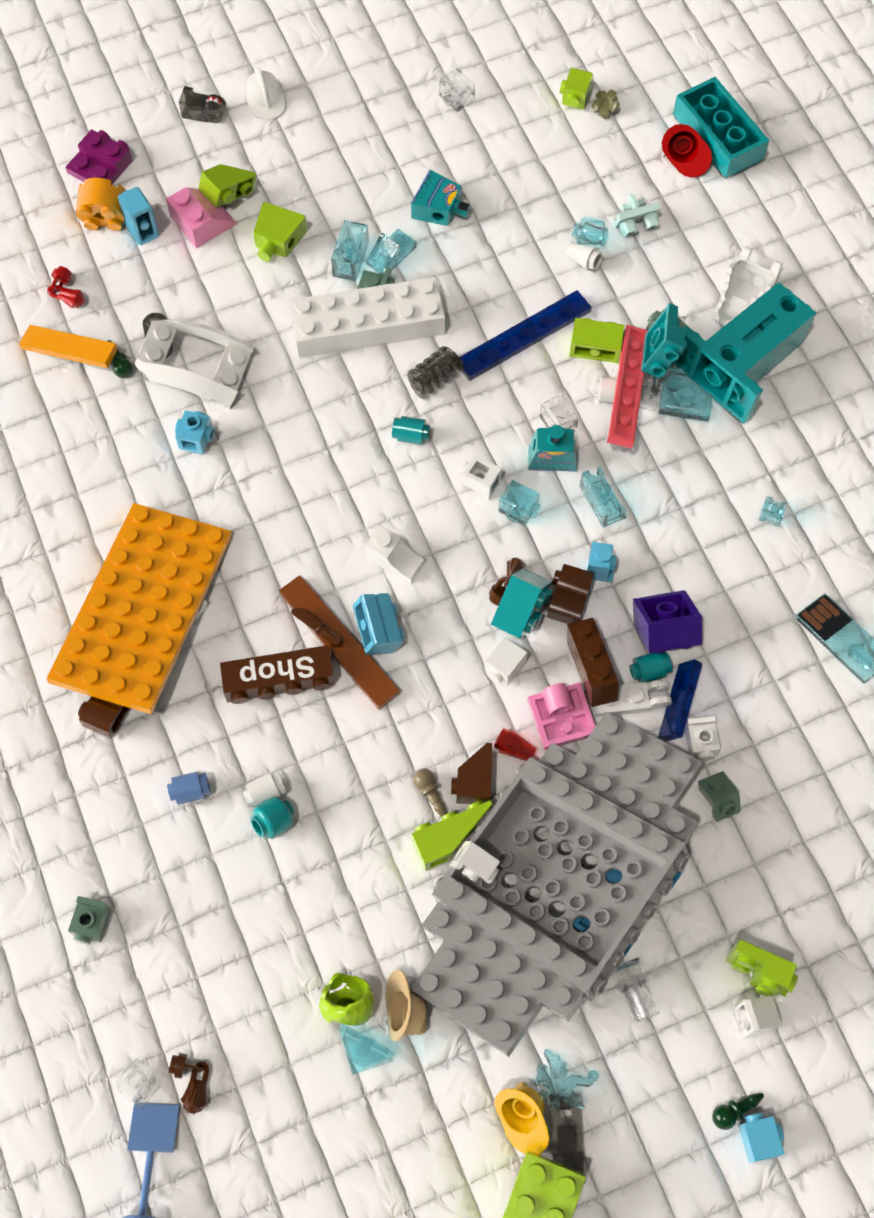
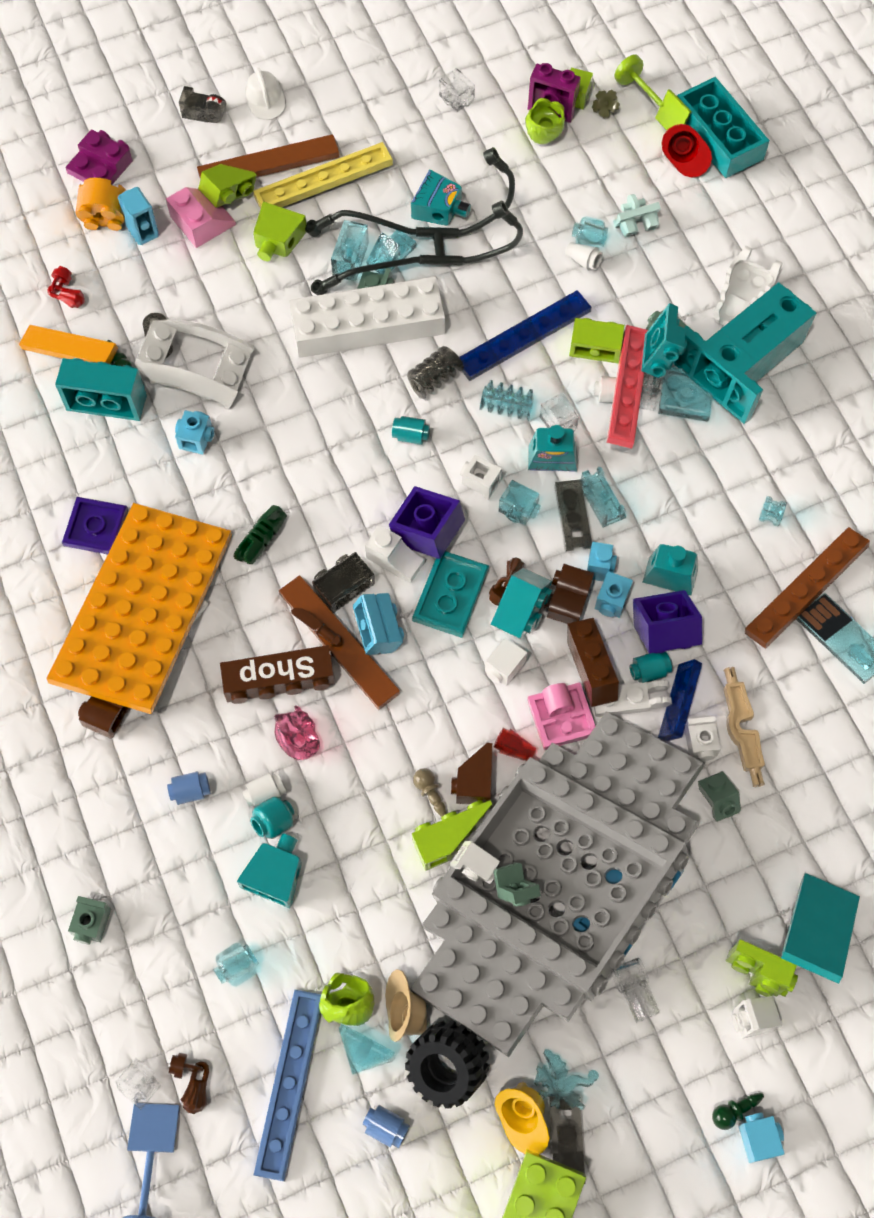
(94, 525): none -> dark purple tile
(101, 389): none -> teal brick
(235, 964): none -> clear light blue head
(261, 535): none -> dark green hinge
(273, 872): none -> teal torso
(283, 157): none -> dark orange tile
(288, 1086): none -> medium blue tile
(296, 734): none -> clear pink hat
(325, 176): none -> light yellow plate
(343, 581): none -> clear smoke brick
(385, 1126): none -> medium blue brick
(428, 521): none -> dark purple brick
(433, 1078): none -> black tyre
(450, 594): none -> teal tile
(499, 209): none -> pearl dark grey bar
(507, 400): none -> clear light blue piece
(513, 887): none -> sand green bracket
(543, 123): none -> lime hair
(554, 86): none -> magenta plate
(573, 514): none -> clear smoke plate
(613, 595): none -> medium azure brick
(671, 110): none -> lime piece
(672, 568): none -> teal torso
(746, 740): none -> tan piece
(807, 587): none -> dark orange plate
(821, 928): none -> teal tile

